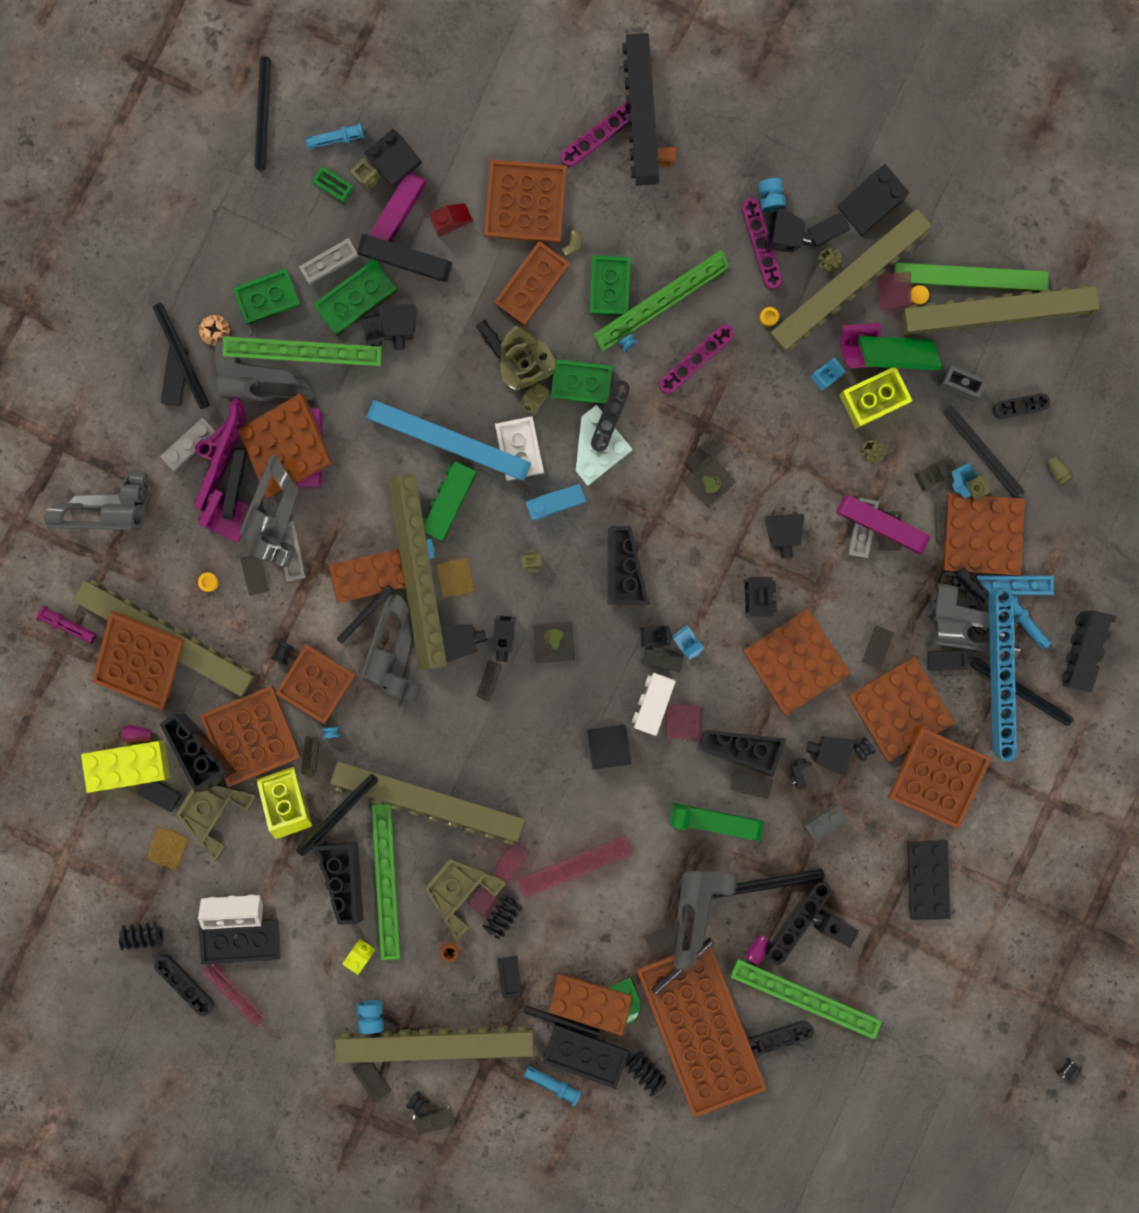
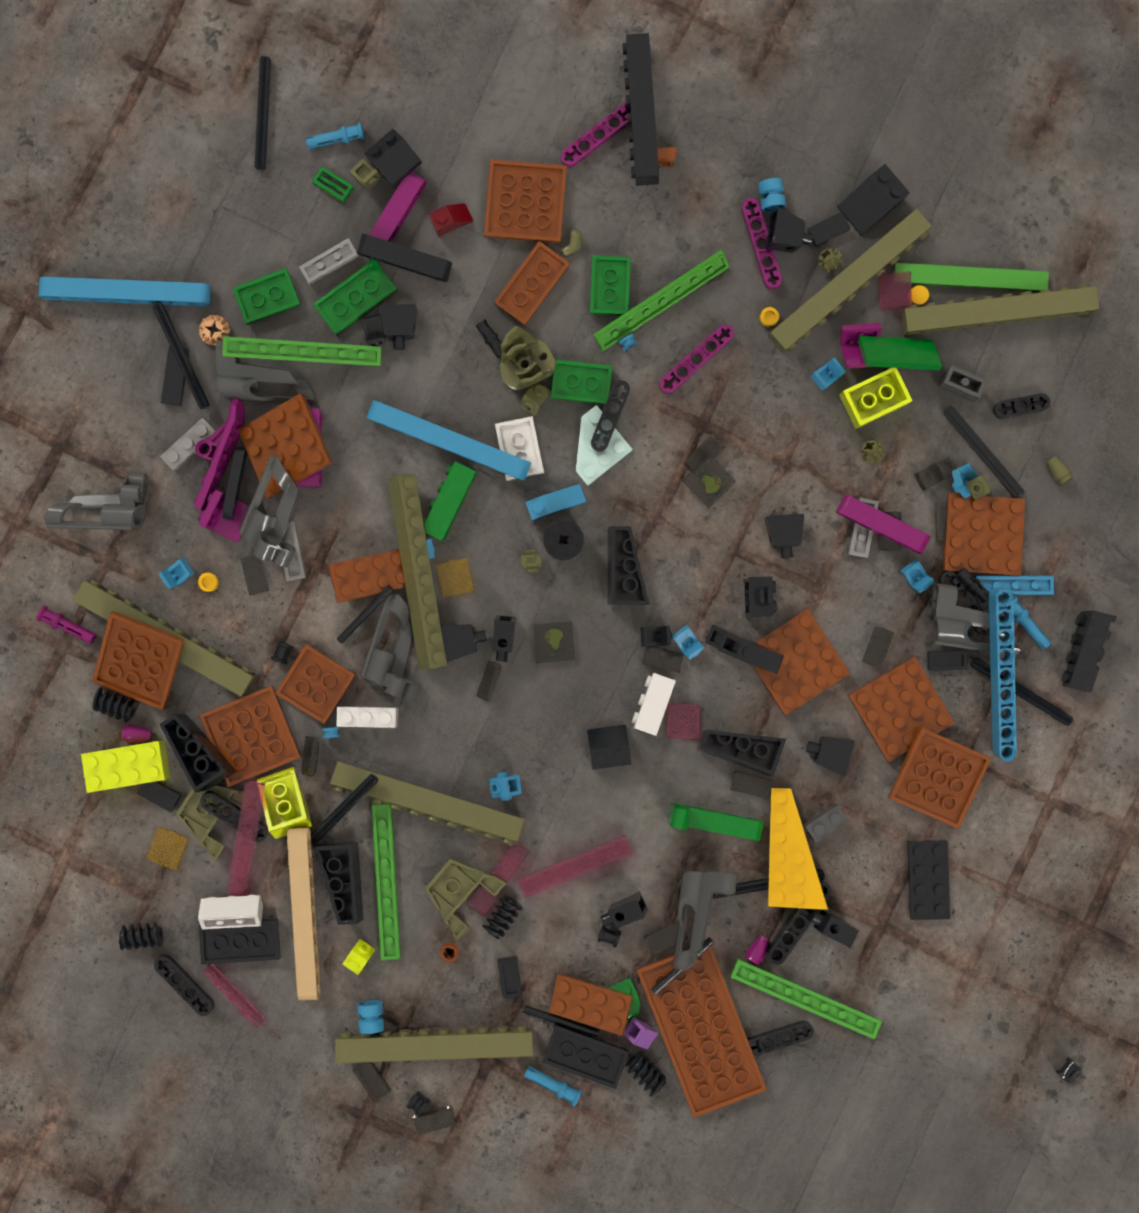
(114, 707): none -> black piece
(124, 291): none -> dark azure beam
(176, 574): none -> dark azure bracket
(232, 818): none -> black beam
(245, 838): none -> clear pink plate
(303, 914): none -> tan beam
(367, 717): none -> white brick
(505, 786): none -> dark azure brick
(563, 551): none -> black wheel
(609, 936): none -> black bush
(632, 907): none -> black torso
(640, 1033): none -> medium lavender brick
(744, 649): none -> black slope
(791, 866): none -> yellow wing
(797, 776): black bracket -> none
(864, 749): black wheel -> none
(916, 576): none -> dark azure bracket

